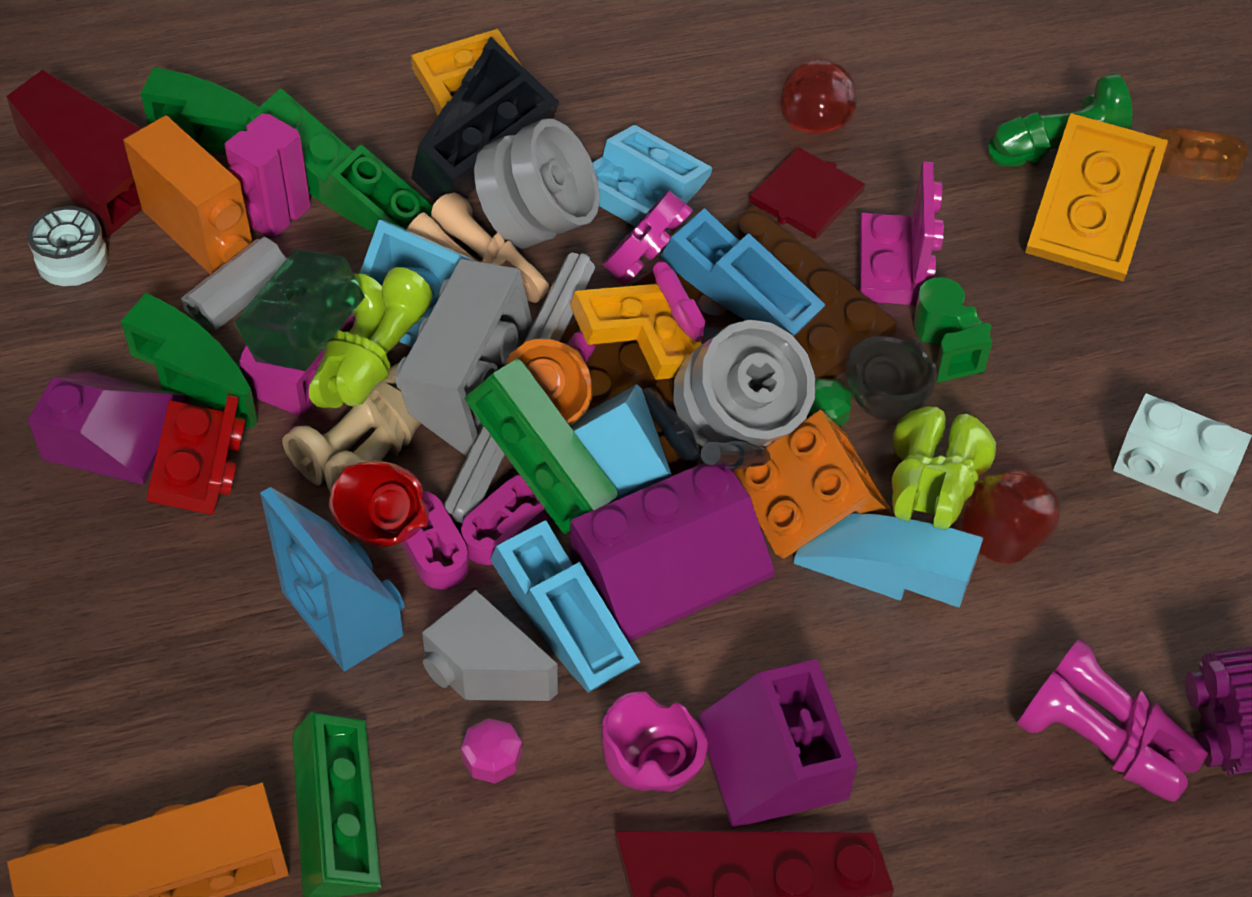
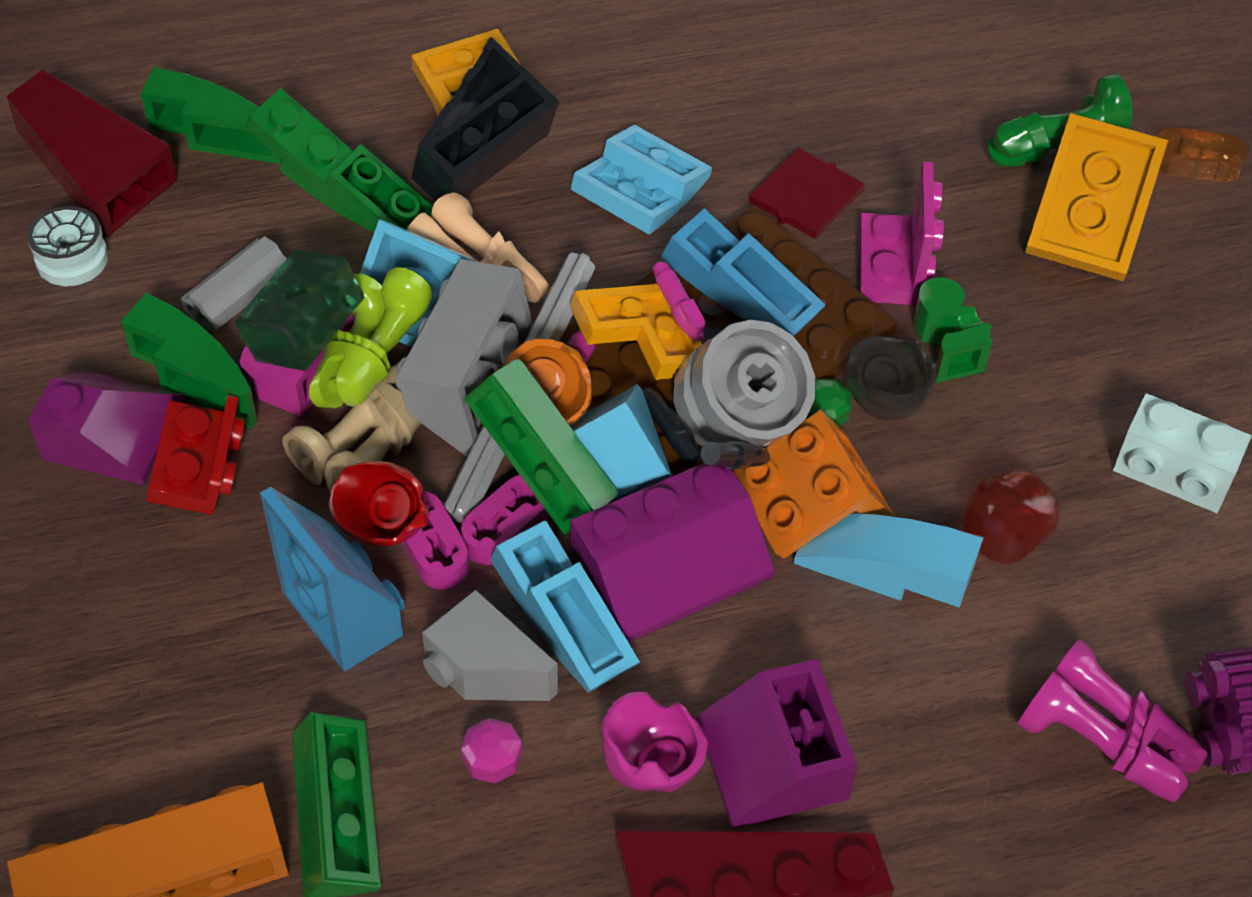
(188, 193): orange brick -> none
(270, 173): dark pink brick -> none
(537, 183): light grey wheel -> none
(647, 237): dark pink plate -> none
(818, 96): clear red hair -> none
(941, 482): lime piece -> none

